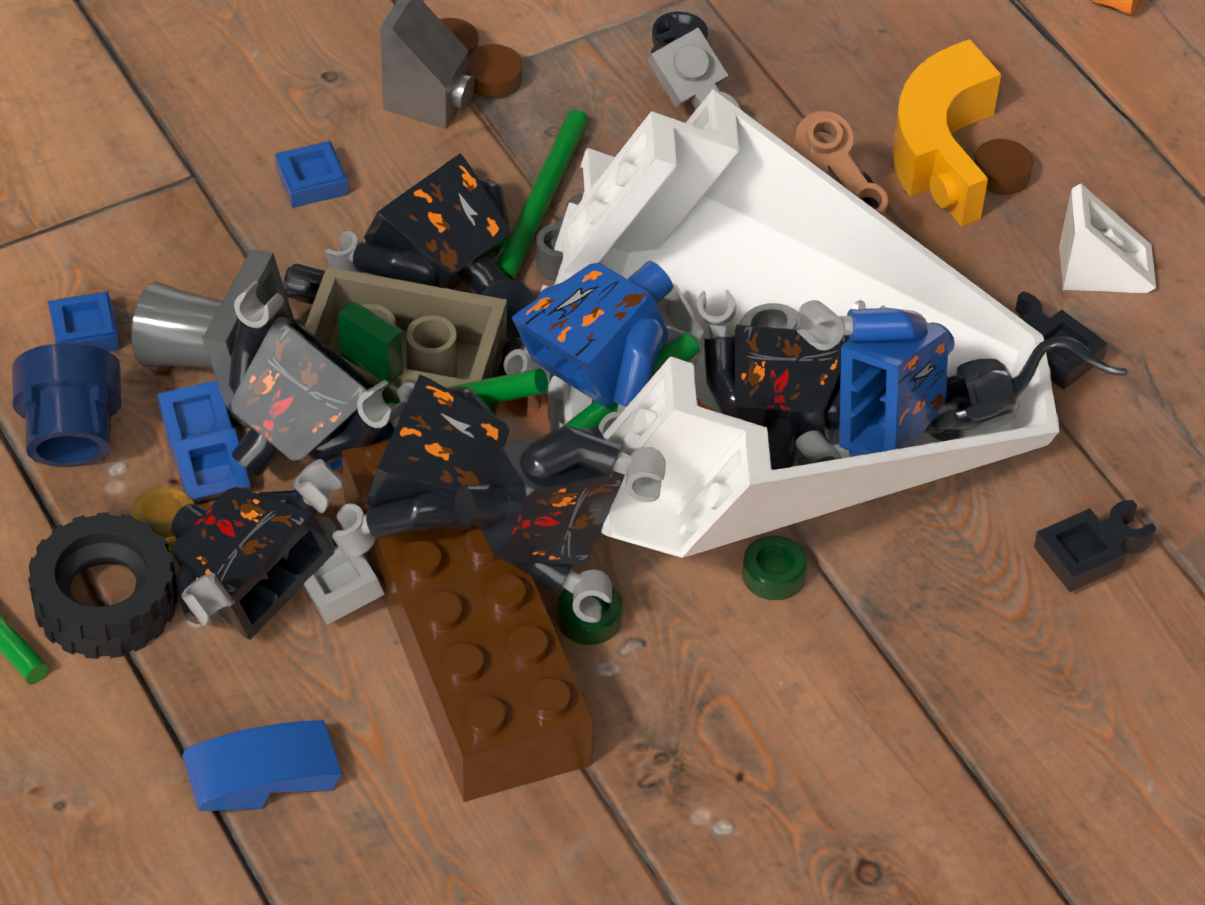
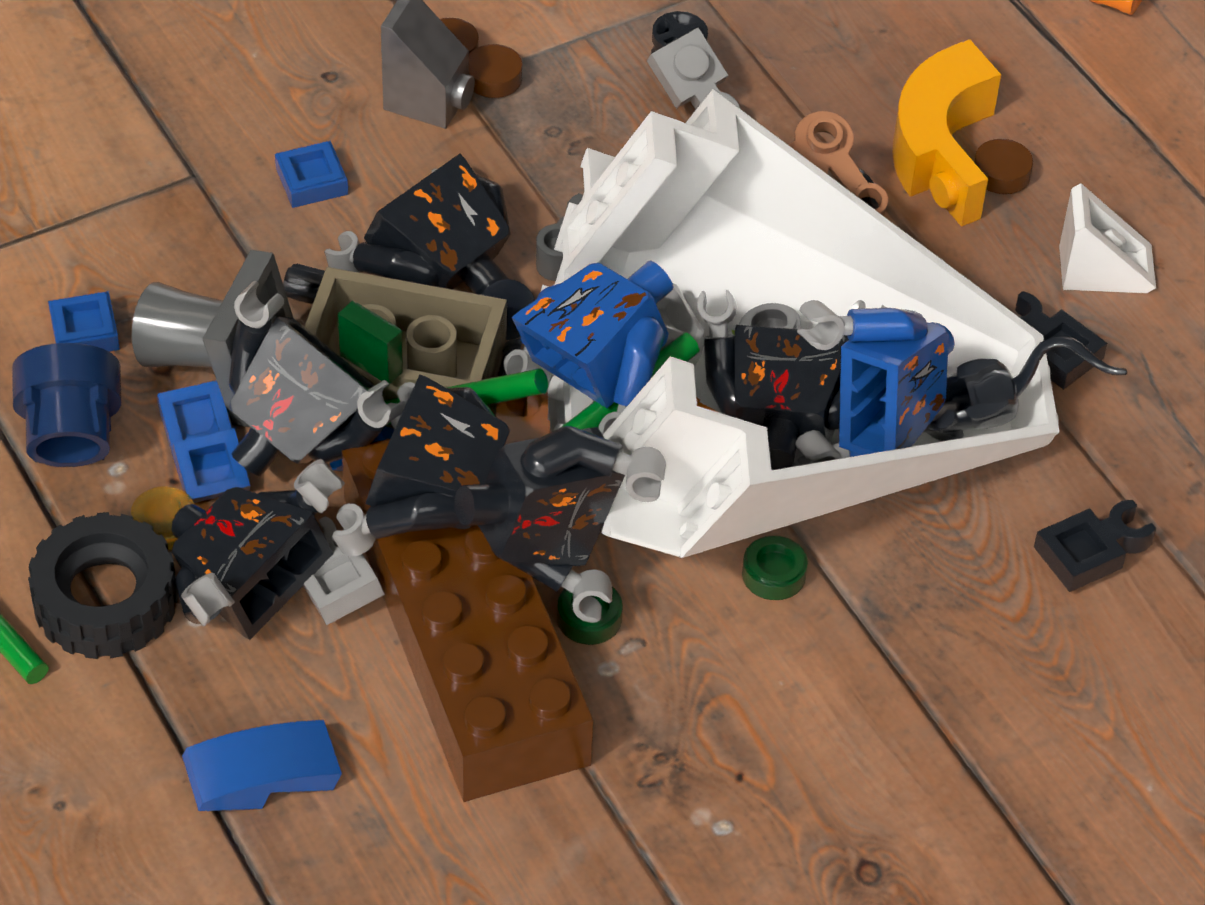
(542, 193): green bar -> none

